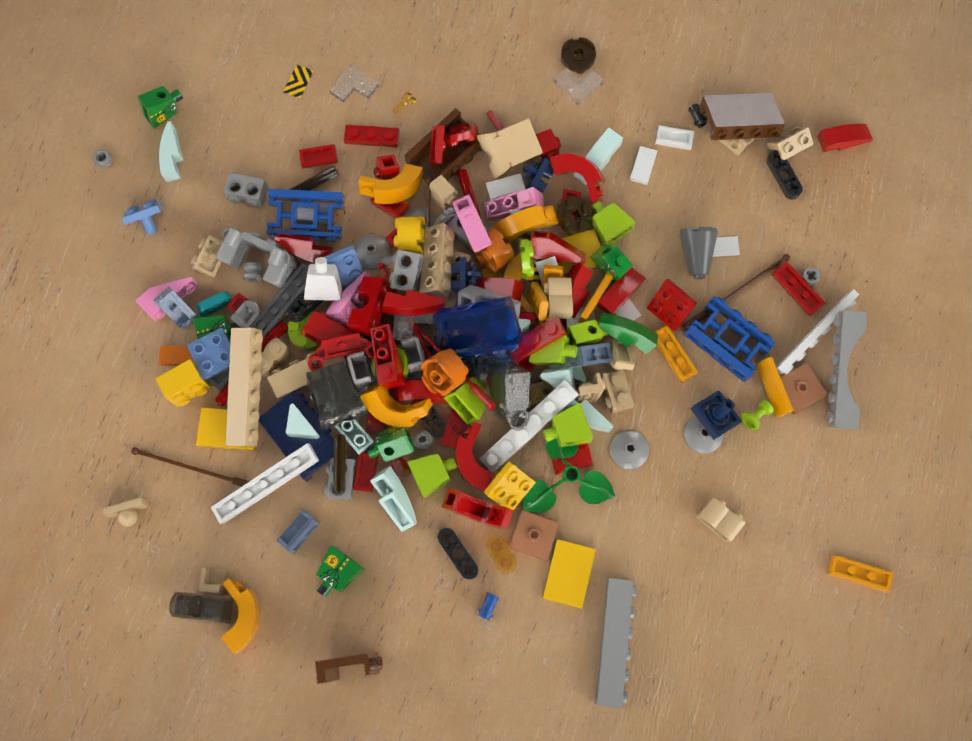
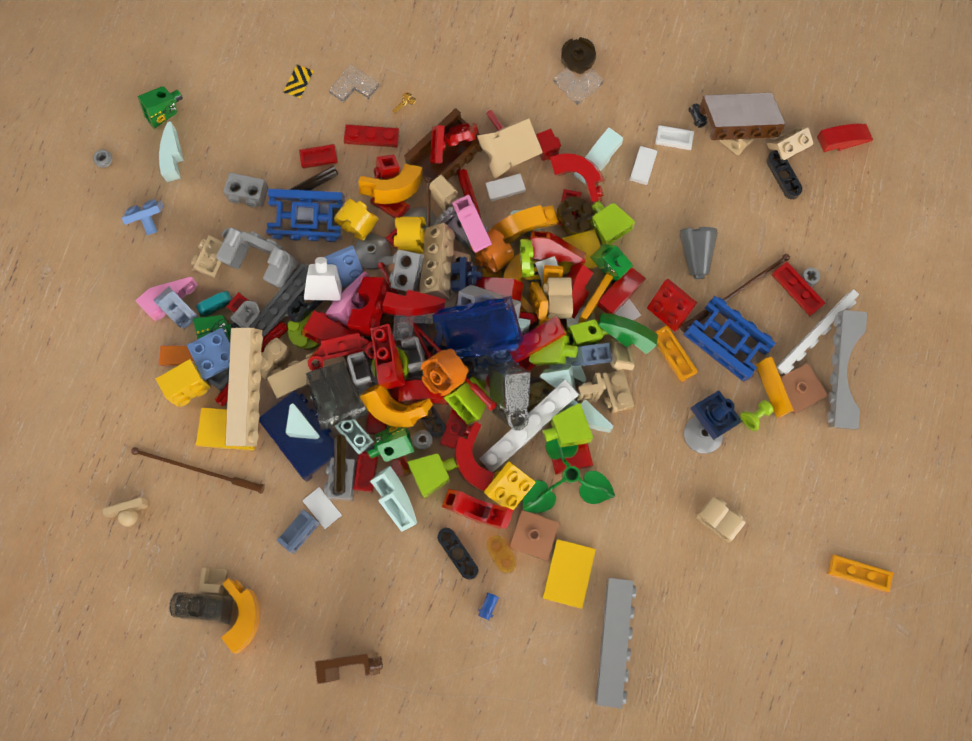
(252, 272): light grey wheel -> none
(265, 483): white plate -> none
(302, 246): red slope -> none
(322, 508): none -> white sticker
(336, 571): green torso -> none
(356, 219): none -> yellow brick
(503, 206): bright pink slope -> none
(542, 169): dark blue hips -> none
(622, 456): light grey dish -> none
(726, 246): white sticker -> none

